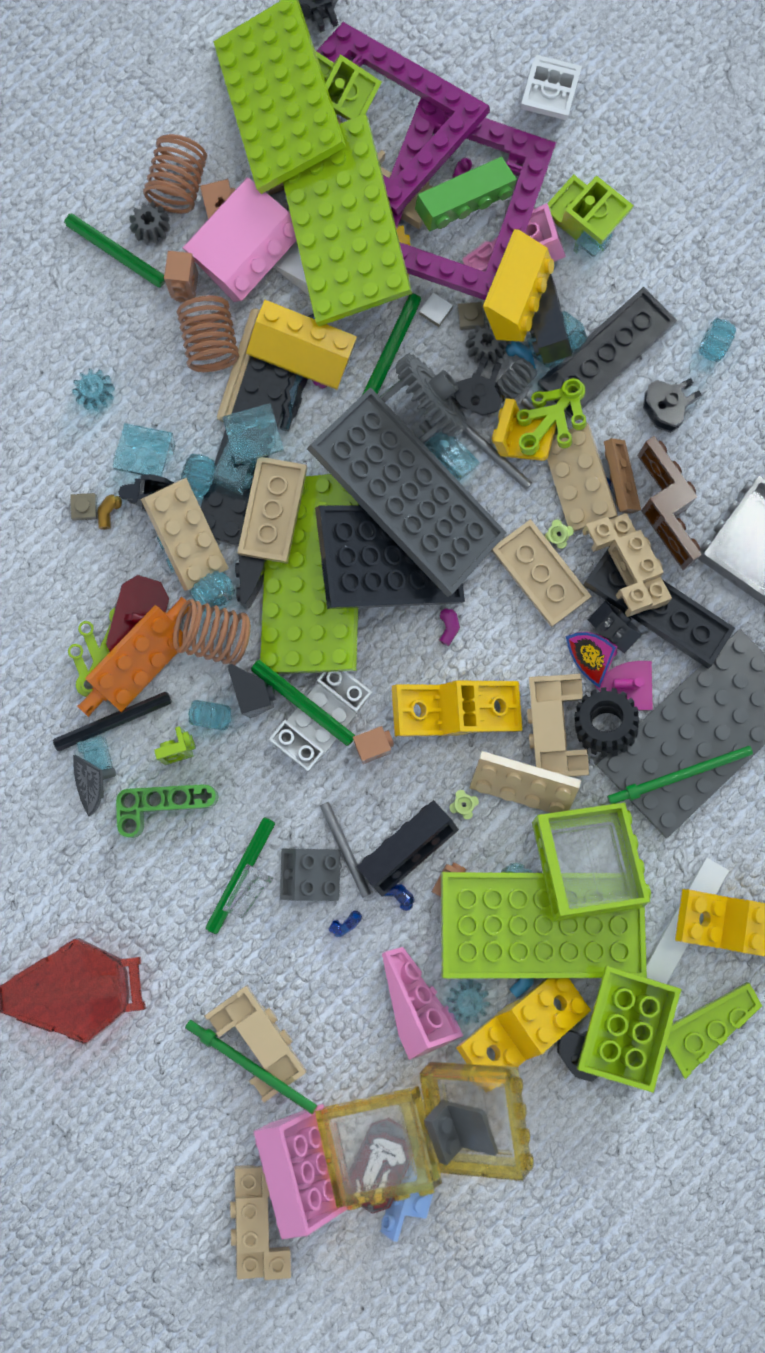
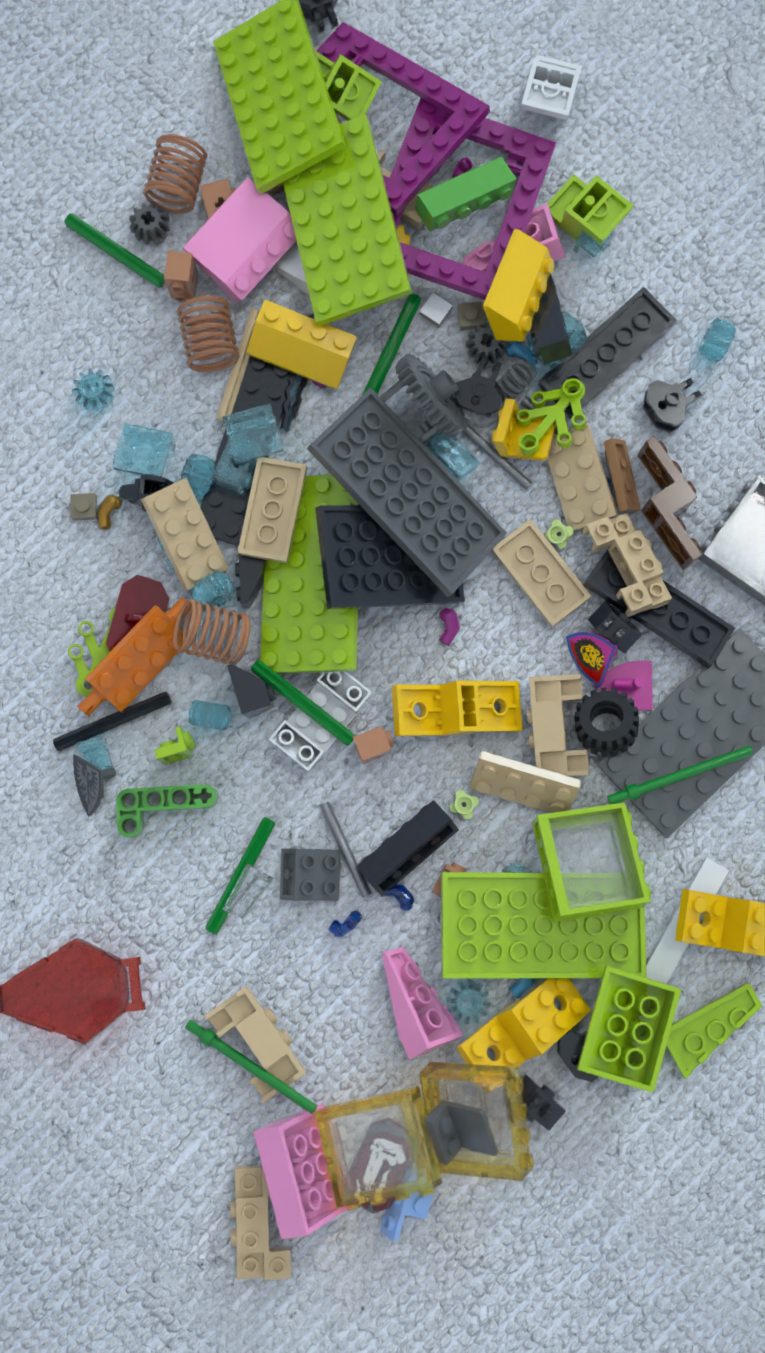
(541, 1103): none -> black hinge

